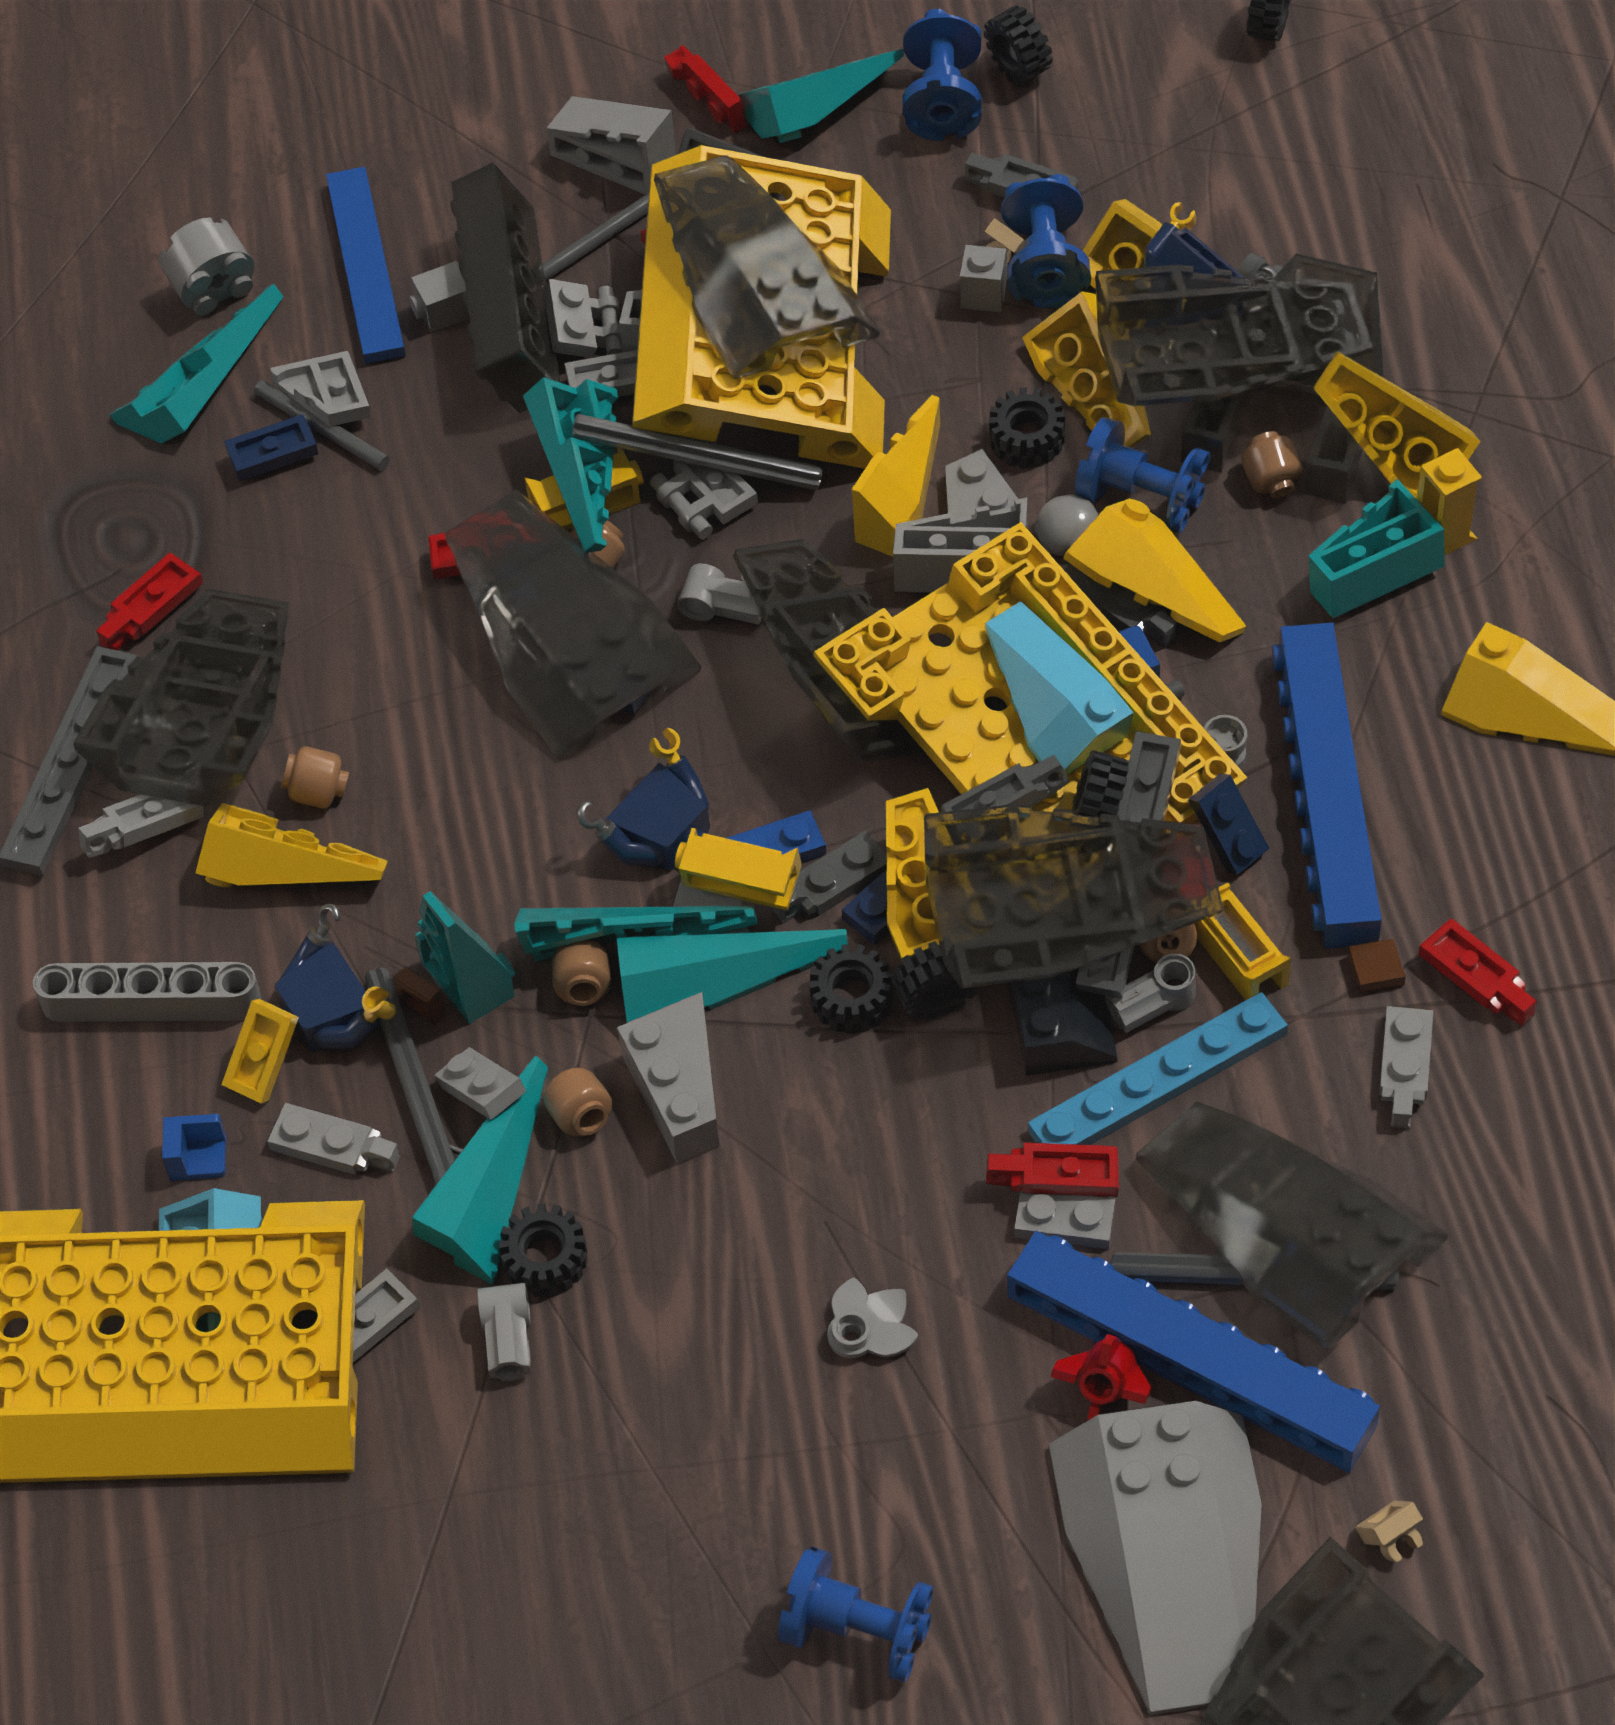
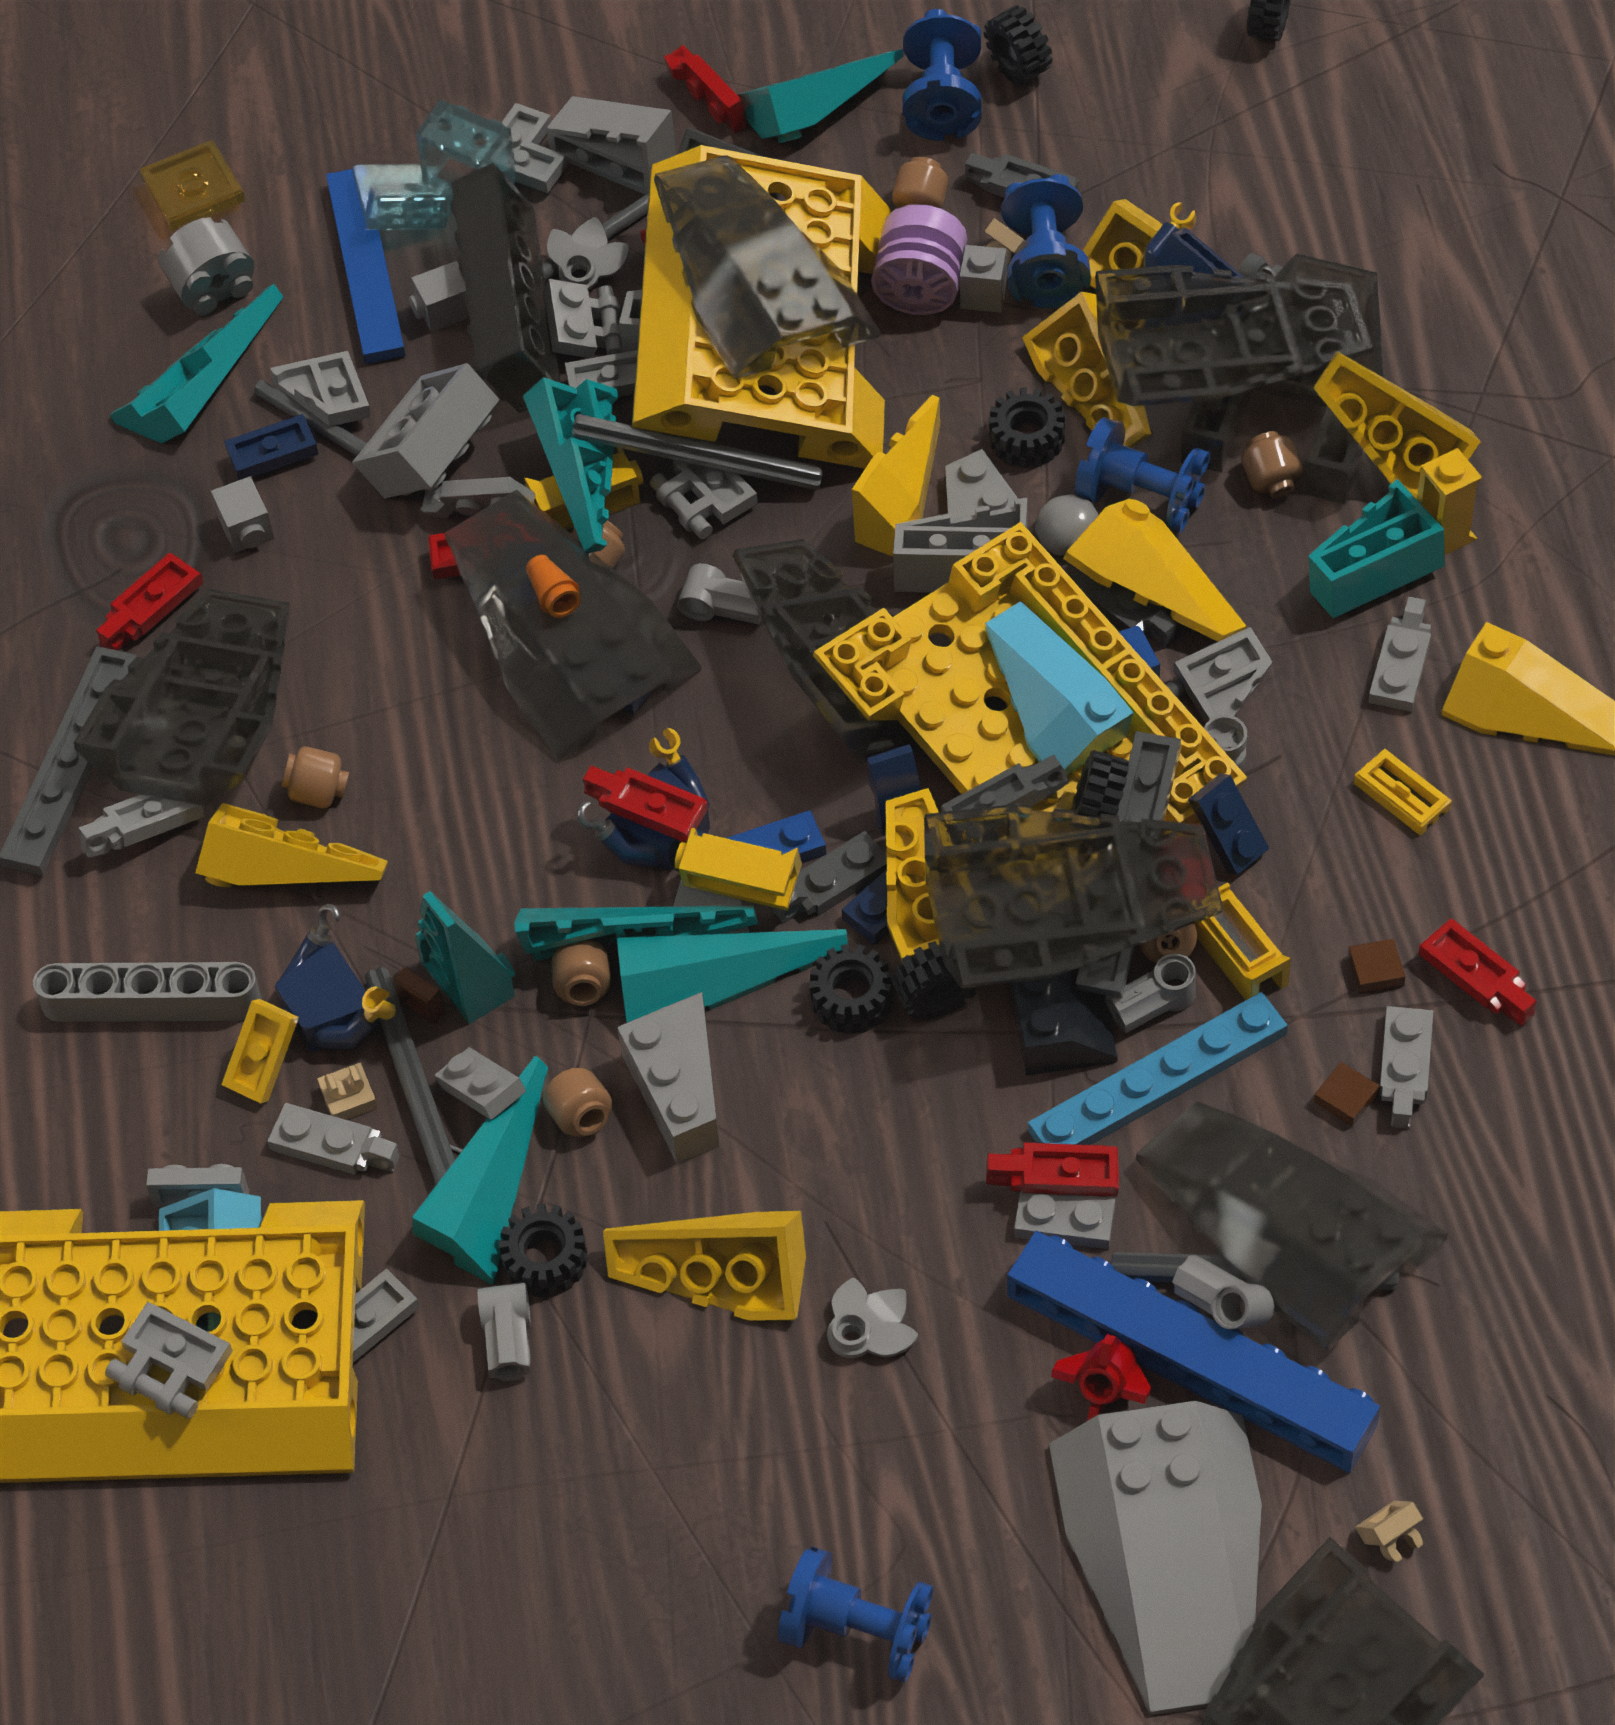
(174, 1346): none -> light grey plate
(178, 1182): none -> light grey plate
(192, 185): none -> clear yellow plate
(194, 1147): blue panel -> none
(242, 514): none -> light grey brick
(347, 1092): none -> tan tile
(399, 200): none -> clear light blue bracket
(426, 431): none -> light grey brick
(465, 137): none -> clear light blue piece
(470, 495): none -> light grey hinge
(534, 164): none -> light grey plate
(553, 587): none -> orange cone
(587, 251): none -> light grey plate
(646, 801): none -> red hinge
(726, 1261): none -> yellow wedge
(891, 776): none -> dark blue slope
(919, 259): none -> lavender wheel
(920, 183): none -> medium nougat head
(1222, 1294): none -> light grey piece
(1224, 674): none -> light grey wing
(1328, 786): blue brick -> none
(1346, 1093): none -> reddish brown tile
(1397, 797): none -> yellow tile
(1402, 659): none -> light grey hinge

